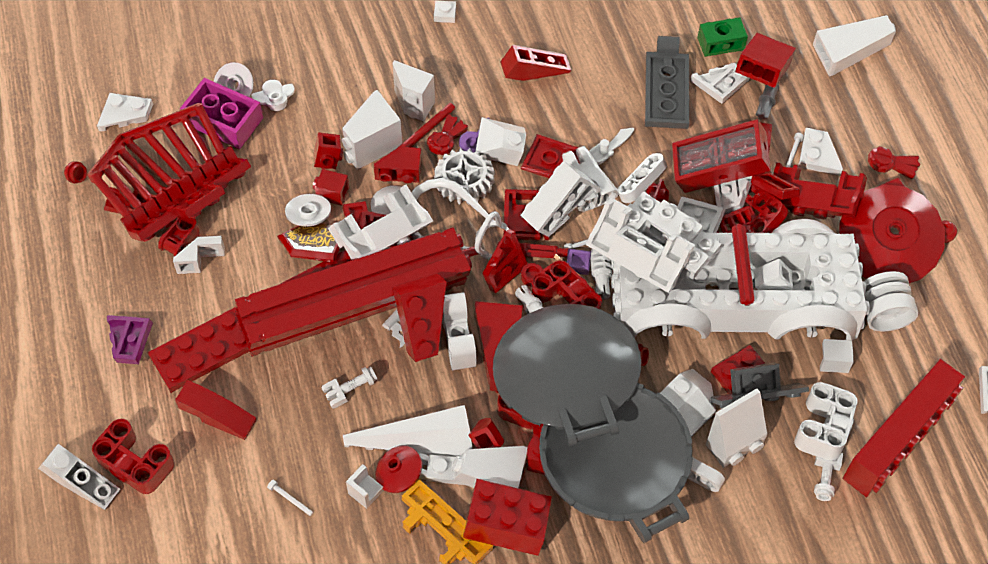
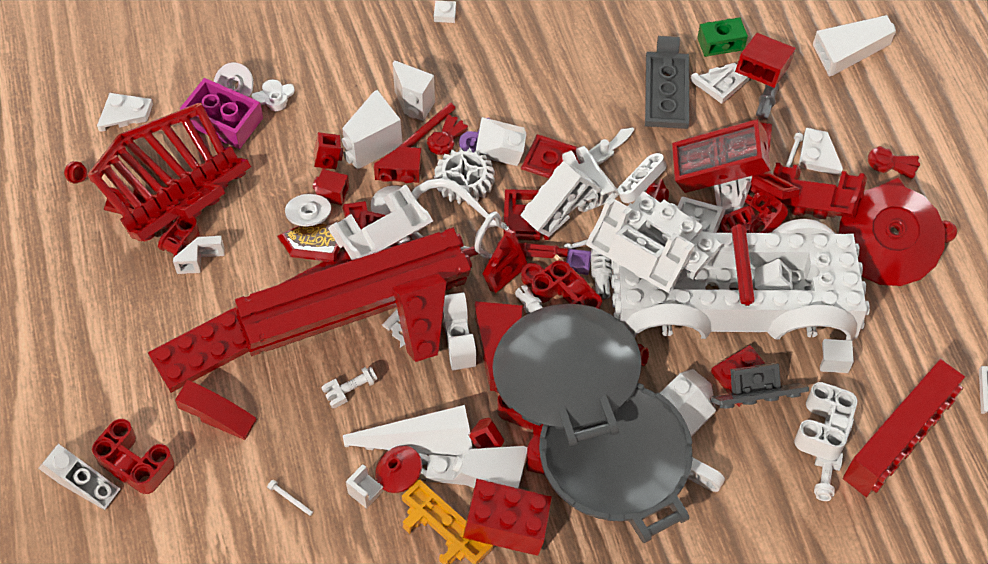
(128, 337): magenta wing -> none
(530, 63): red slope -> none
(738, 430): white slope -> none
(889, 302): white wheel -> none

